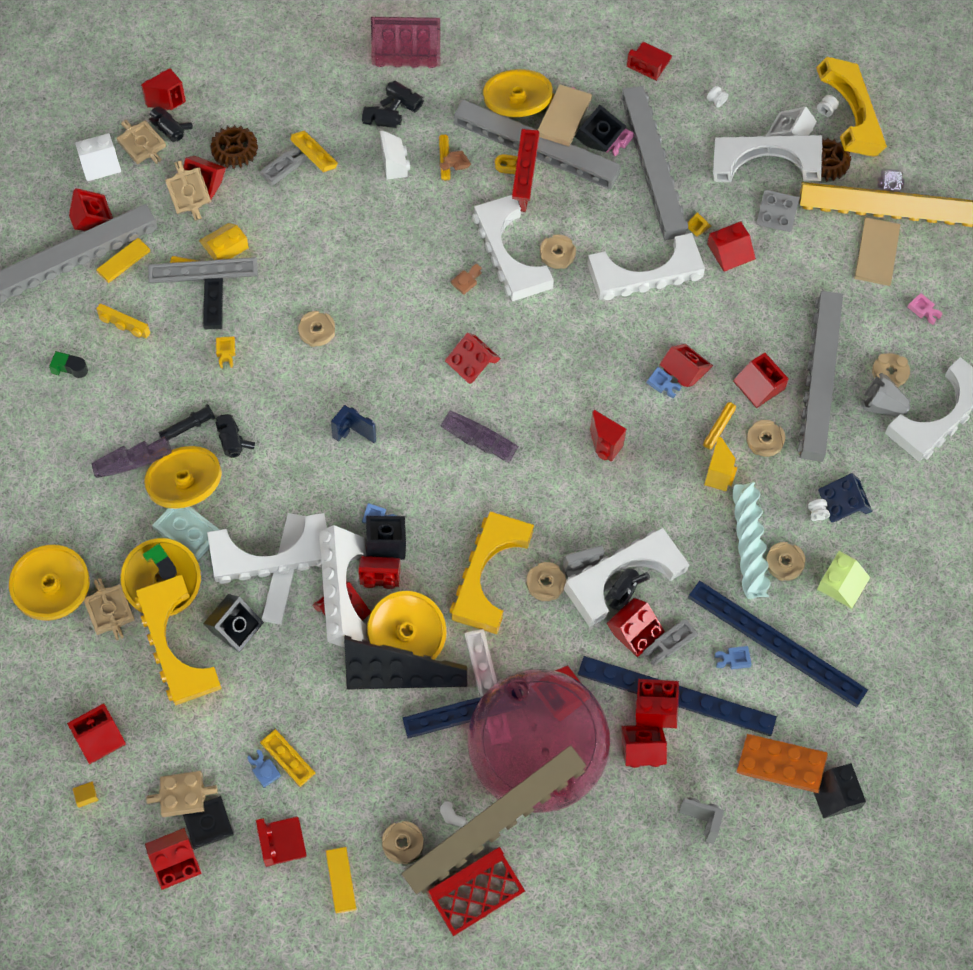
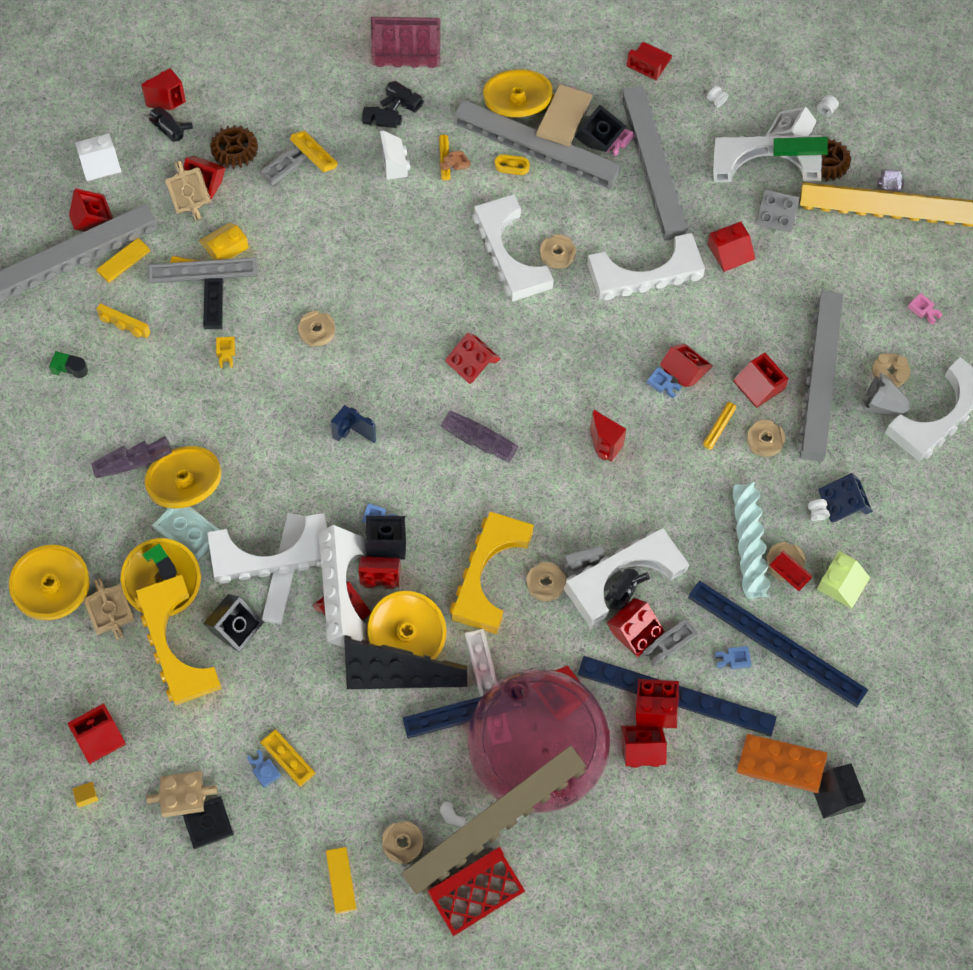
(141, 142): tan plate -> none
(172, 858): red slope -> none
(193, 420): black pin -> none
(229, 437): black piece -> none
(281, 841): red bracket -> none
(465, 280): nougat plate -> none
(525, 167): red fence -> none
(698, 224): yellow slope -> none
(709, 813): light grey bracket -> none
(722, 468): yellow slope -> none
(791, 570): none -> red plate
(800, 146): none -> green tile
(846, 77): yellow arch -> none
(877, 251): tan tile -> none

